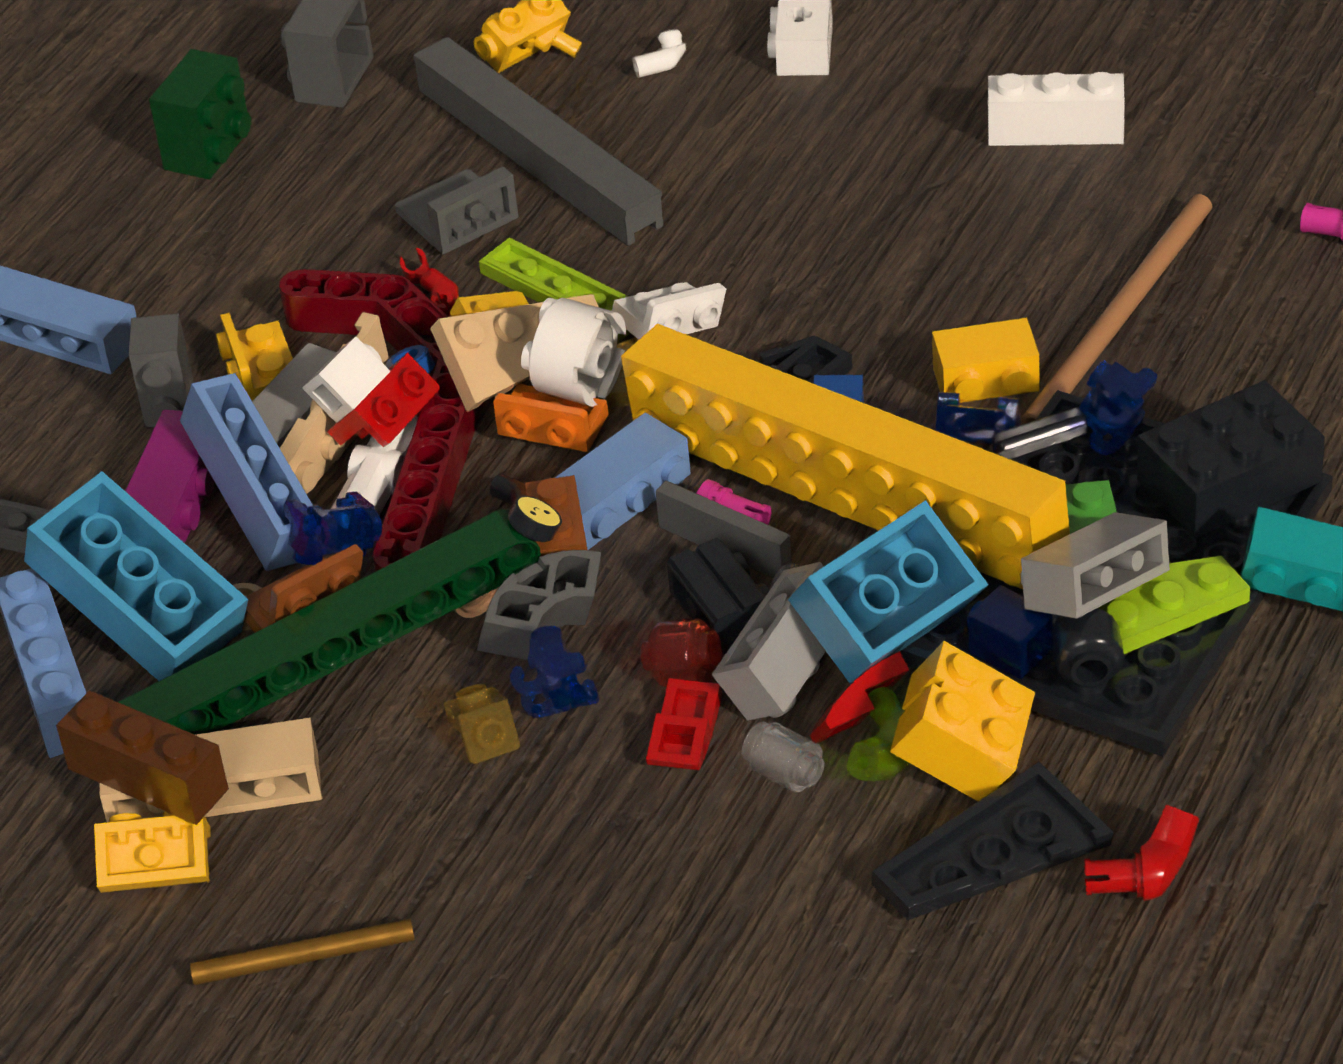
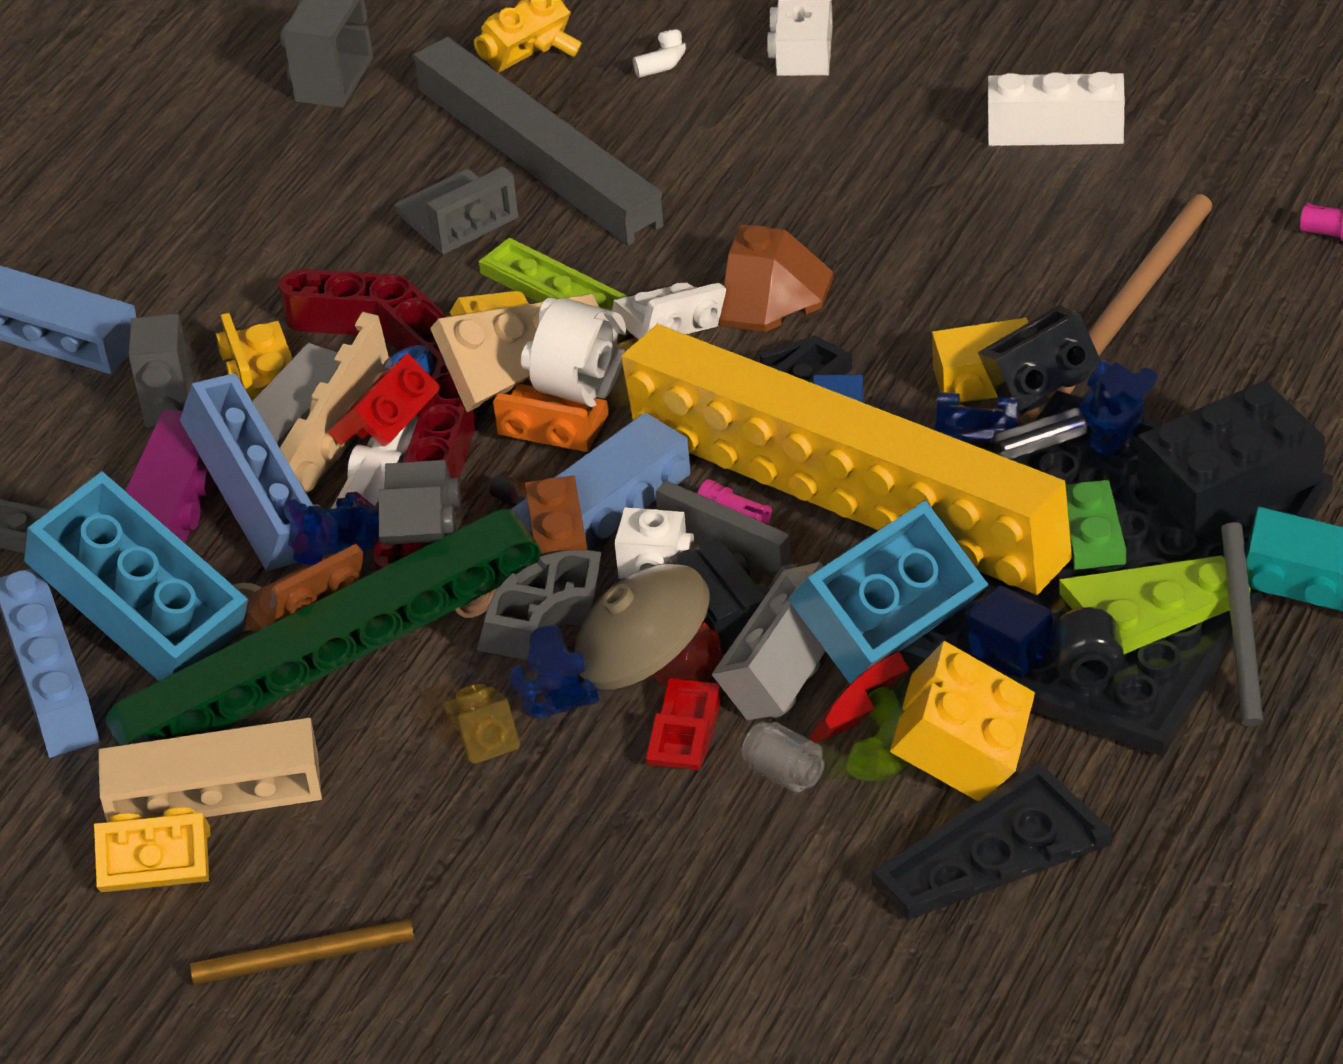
(143, 757): reddish brown brick -> none
(200, 114): dark green brick -> none
(346, 379): white brick -> none
(417, 502): none -> dark grey brick
(441, 288): red arm -> none
(534, 518): tile -> none
(641, 624): none -> dark tan dish
(649, 539): none -> white brick
(771, 278): none -> dark orange slope
(1041, 358): none -> black brick
(1095, 565): light grey brick -> none
(1155, 865): red arm -> none
(1242, 624): none -> dark grey bar

